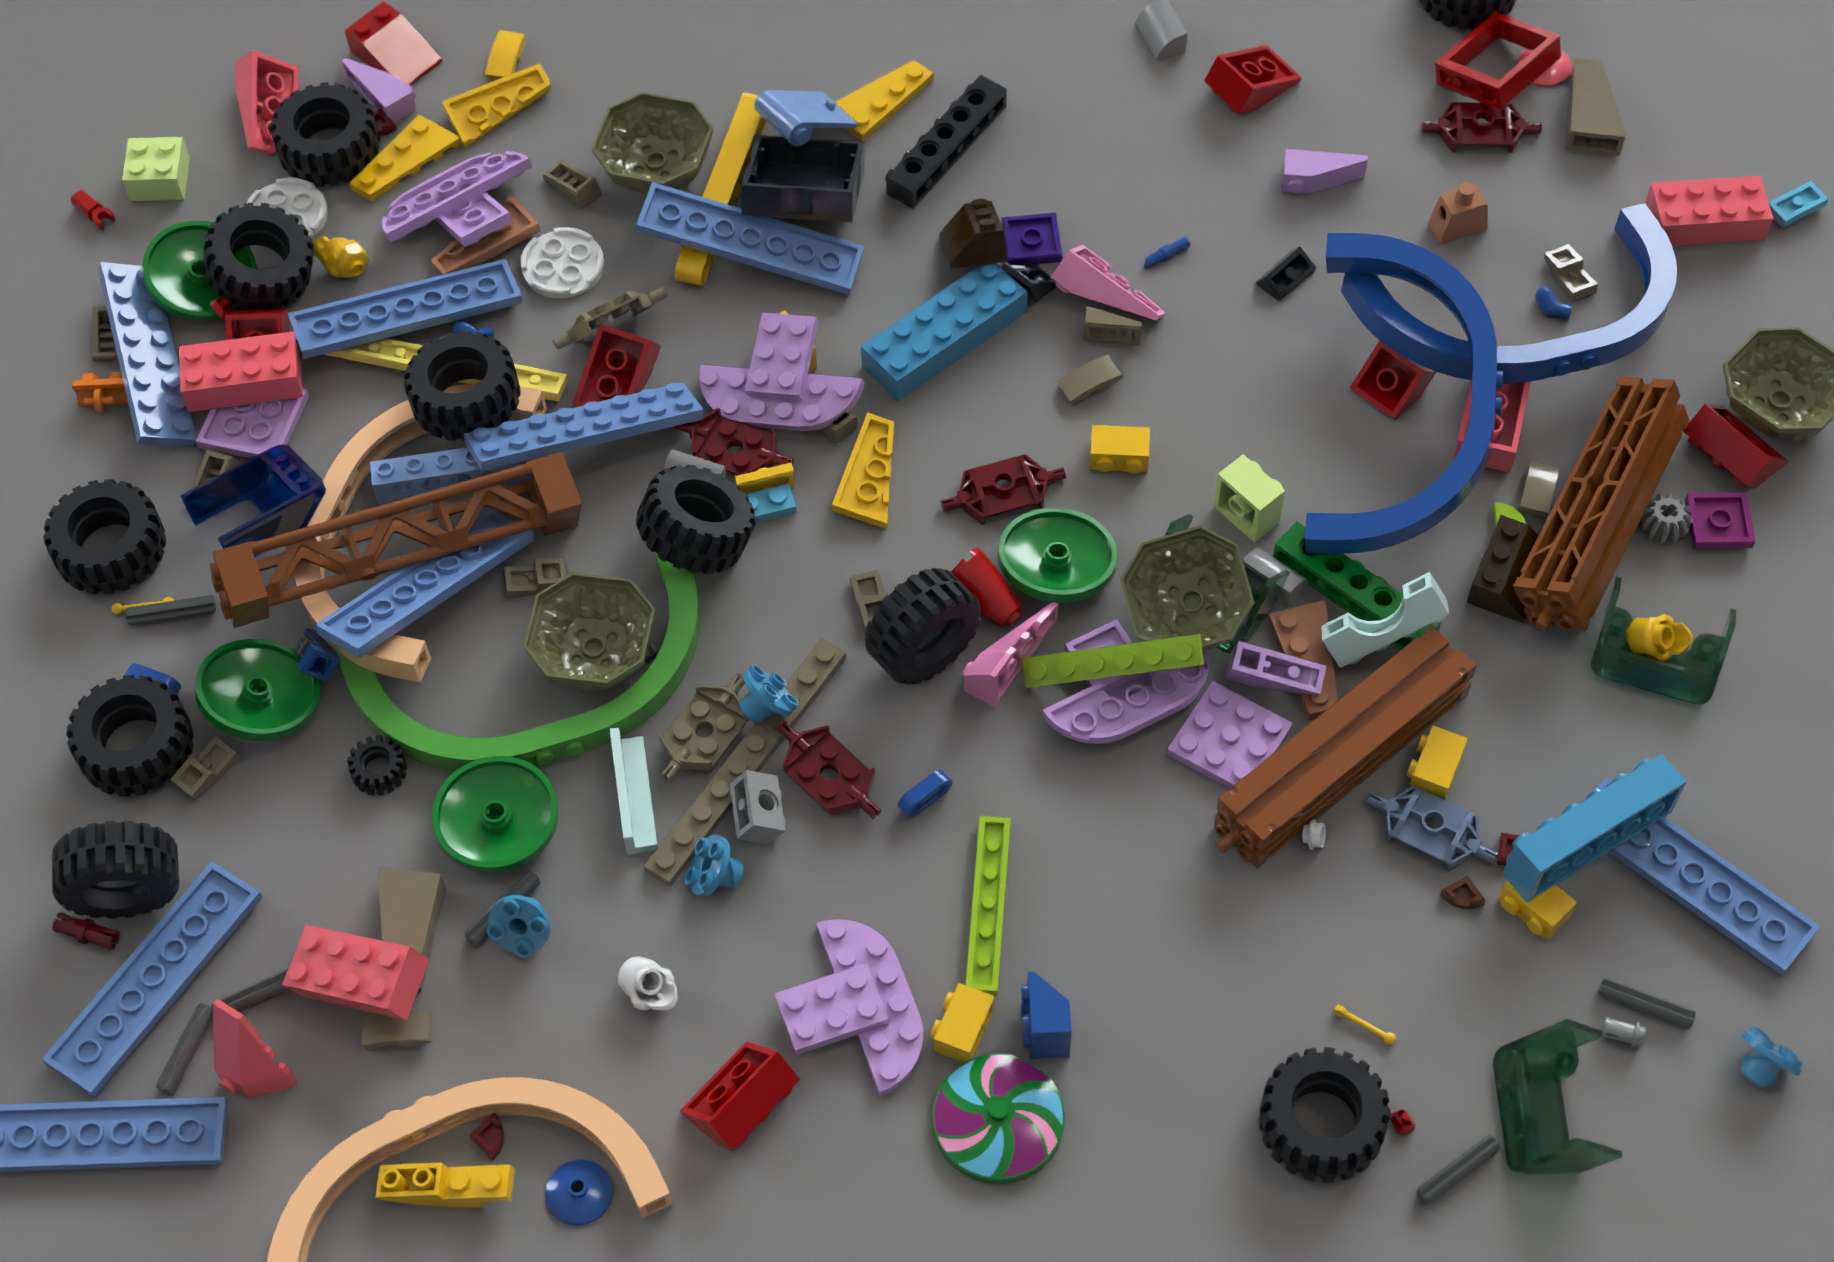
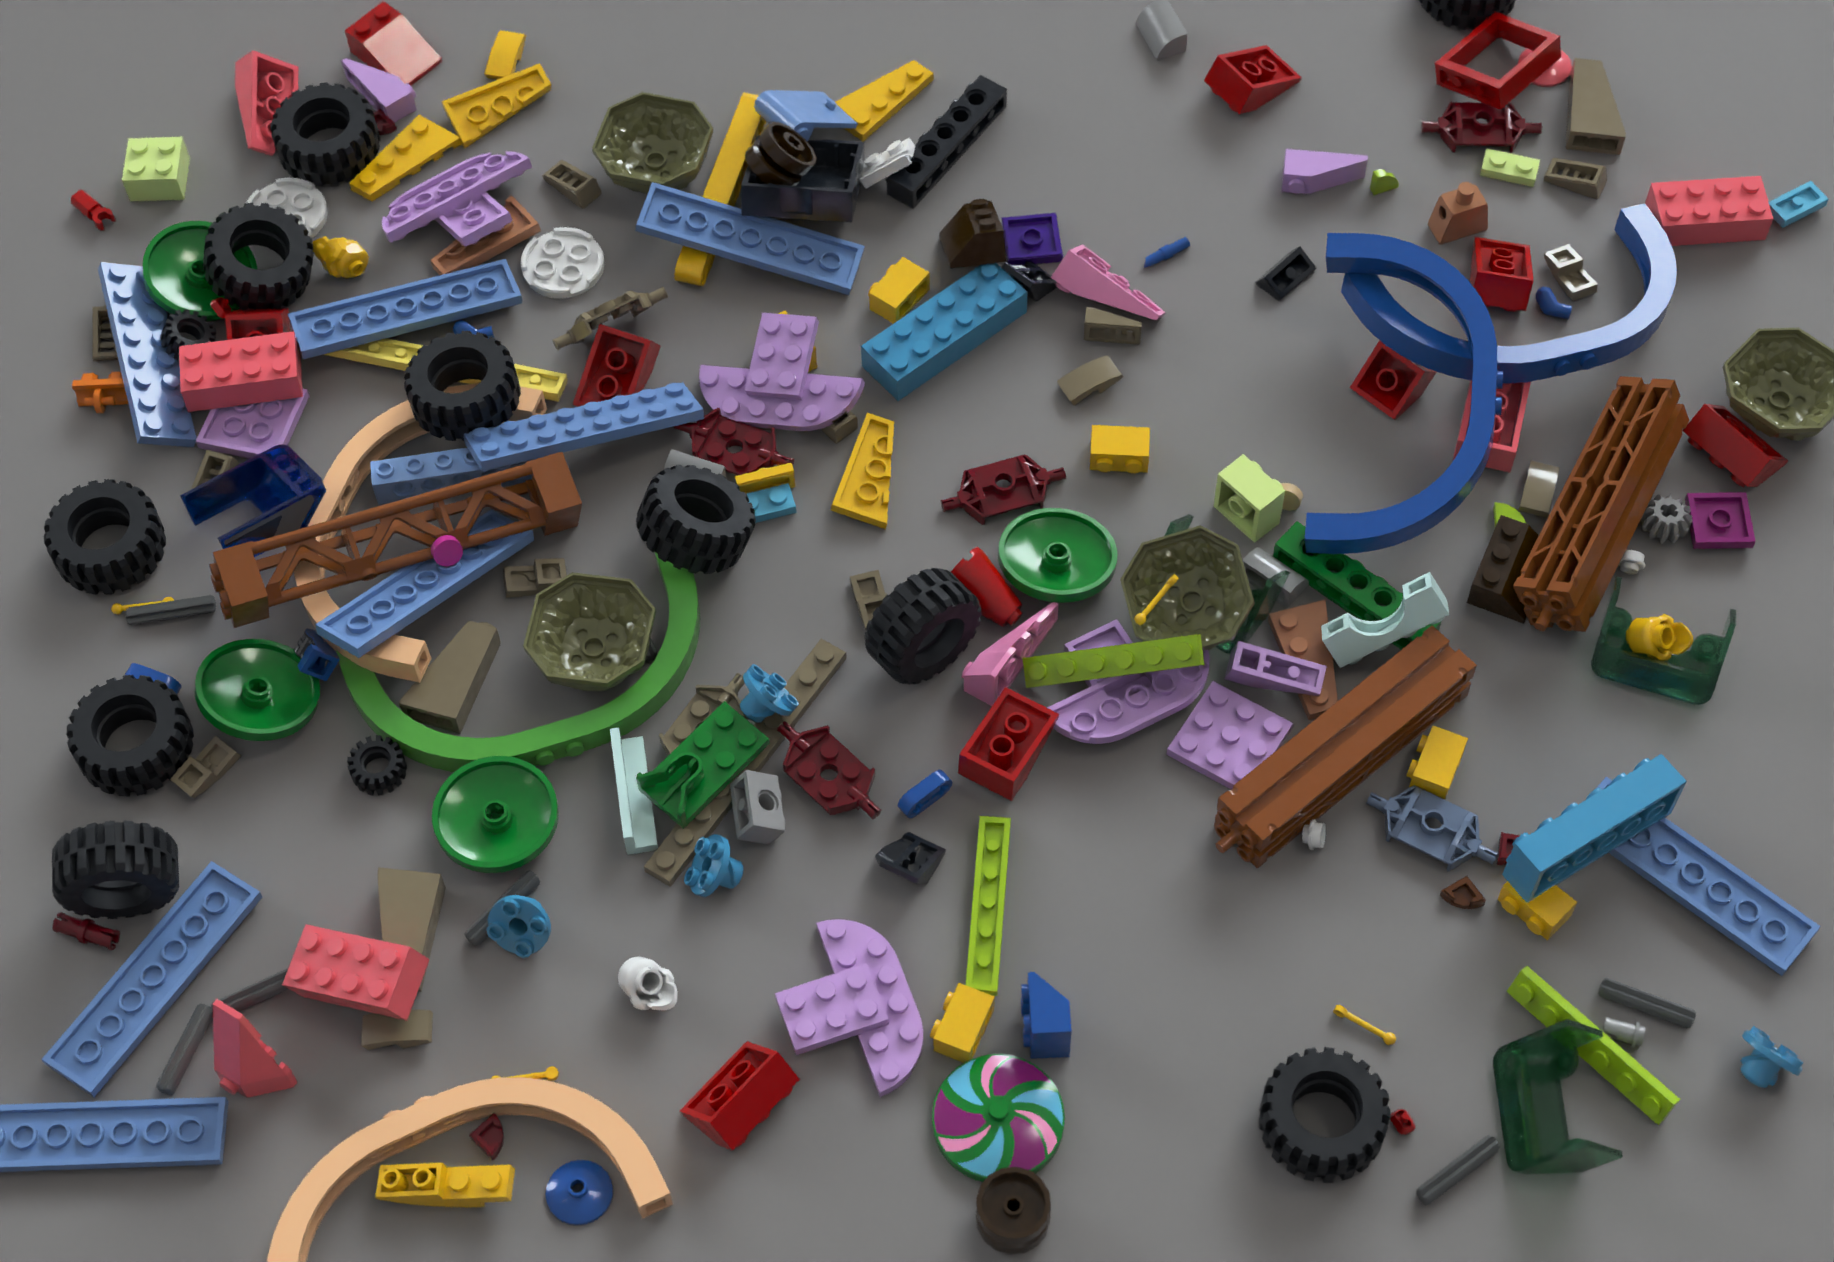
(188, 324): none -> black tyre
(446, 550): none -> dark pink tile
(453, 679): none -> dark tan slope
(551, 1074): none -> yellow hinge
(703, 764): none -> green plate
(780, 155): none -> dark brown wheel
(882, 165): none -> white plate
(899, 290): none -> yellow brick
(911, 858): none -> black slope
(1007, 743): none -> red slope
(1029, 1205): none -> dark brown wheel
(1140, 618): none -> yellow hinge
(1292, 497): none -> tan tile
(1382, 181): none -> lime tile
(1502, 273): none -> red slope
(1510, 167): none -> yellowish green plate
(1592, 184): none -> dark tan slope
(1602, 1054): none -> lime plate
(1632, 562): none -> white plate

